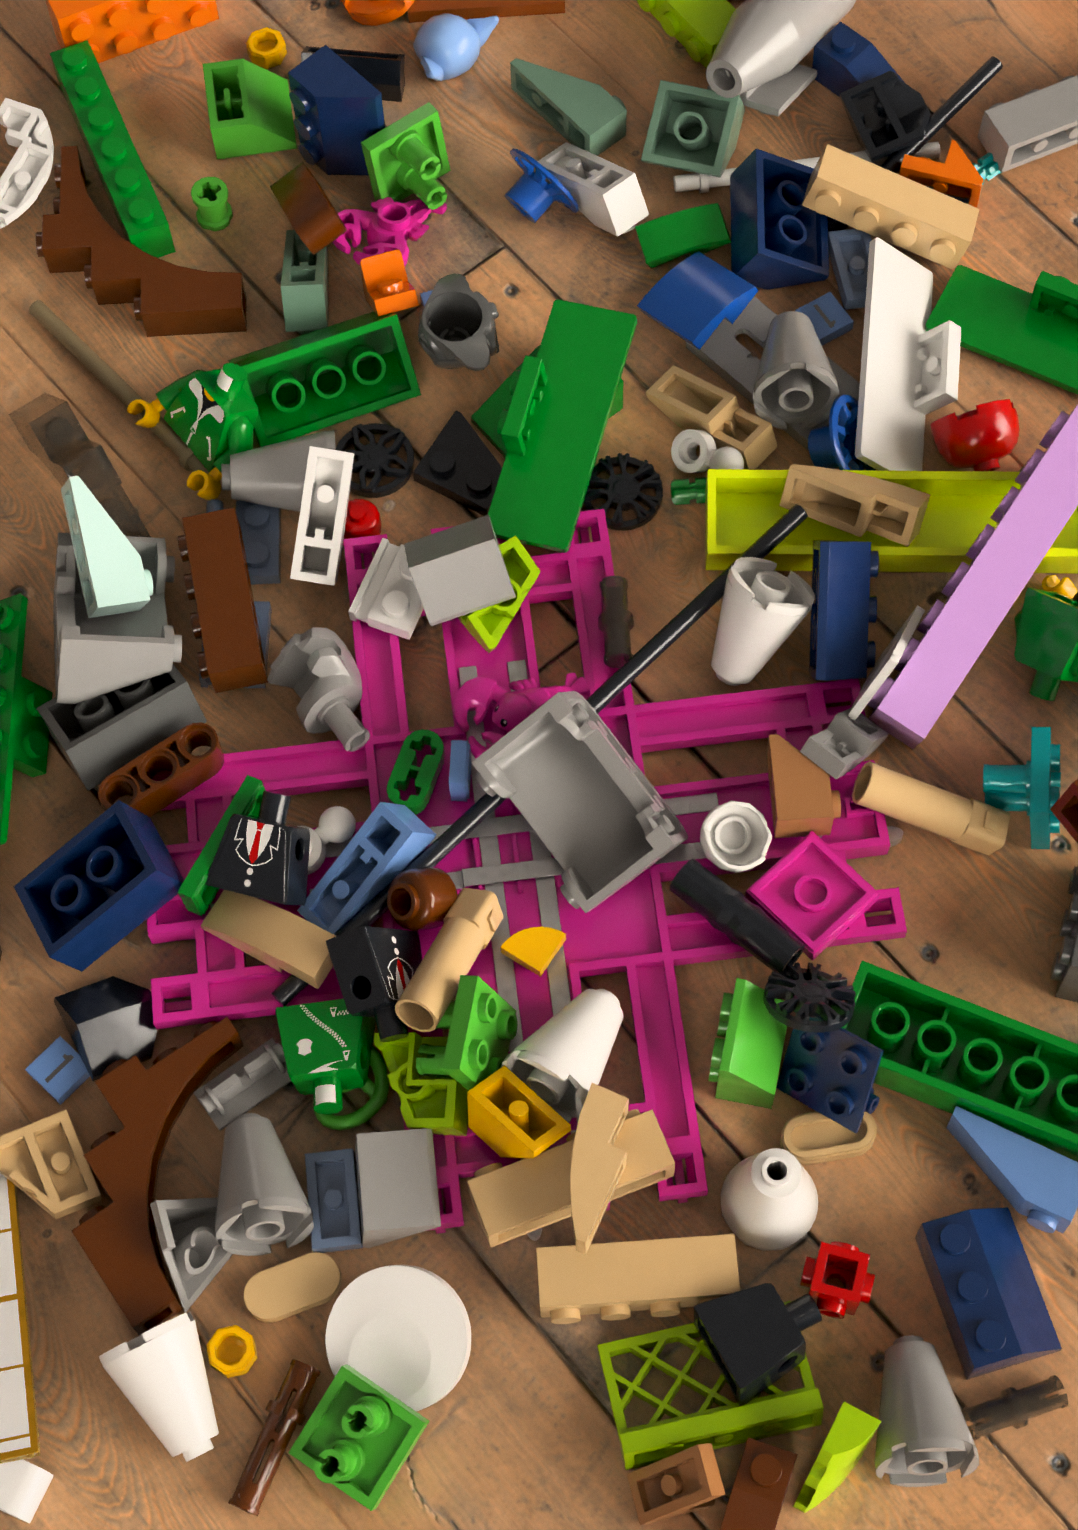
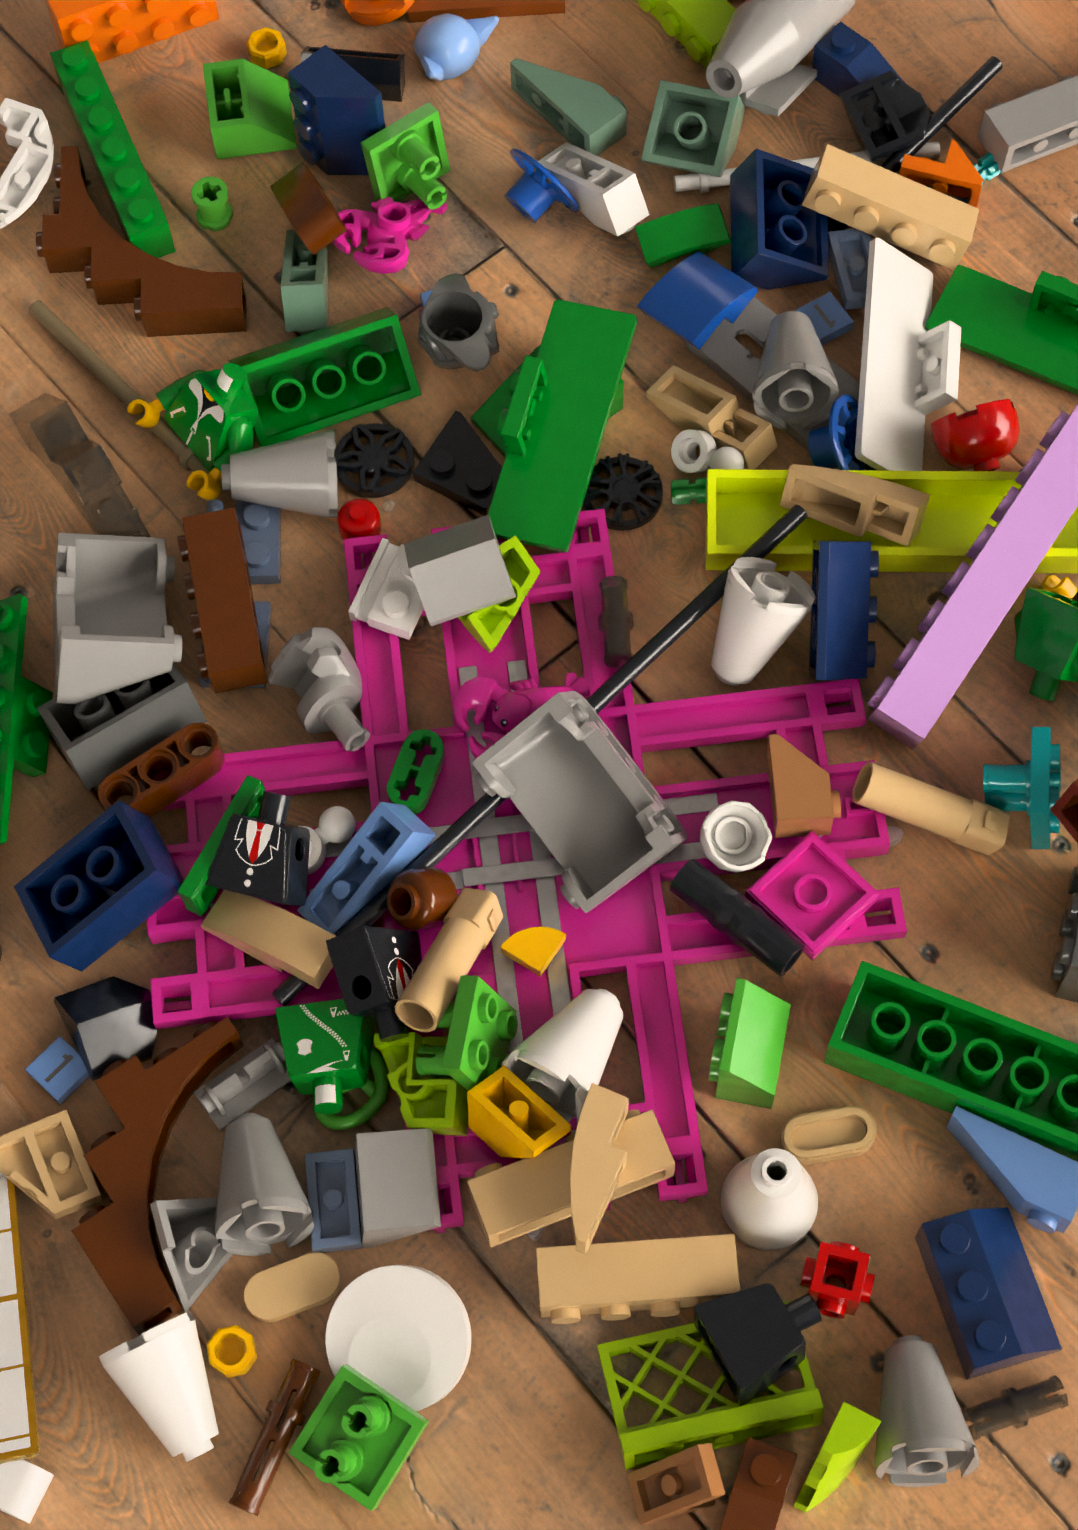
(105, 559): light aqua slope -> none
(322, 516): white slope -> none
(387, 283): orange slope -> none
(460, 770): medium blue tile -> none
(809, 995): black wheel -> none
(832, 1074): dark blue hinge -> none
(844, 743): light grey slope -> none
(886, 663): white piece -> none

